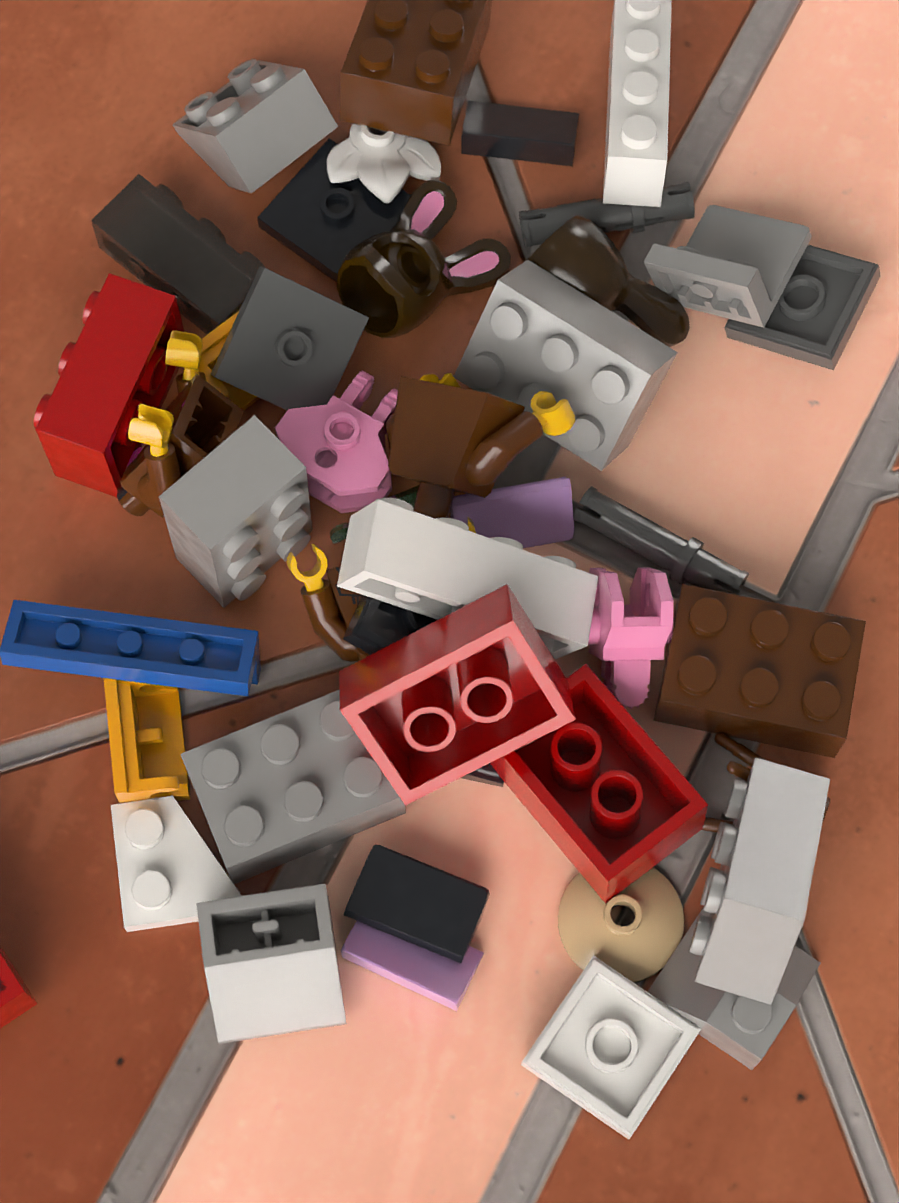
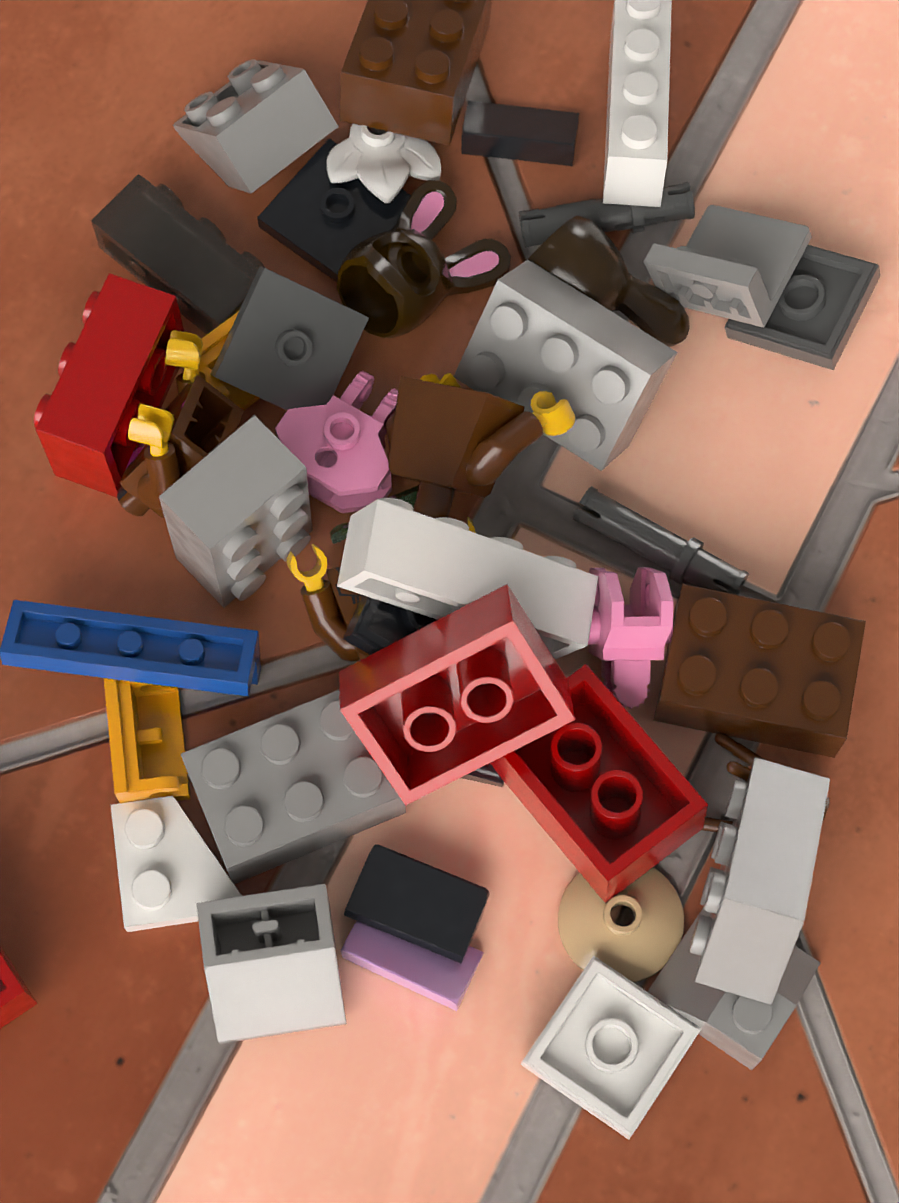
(525, 512): lavender slope -> none

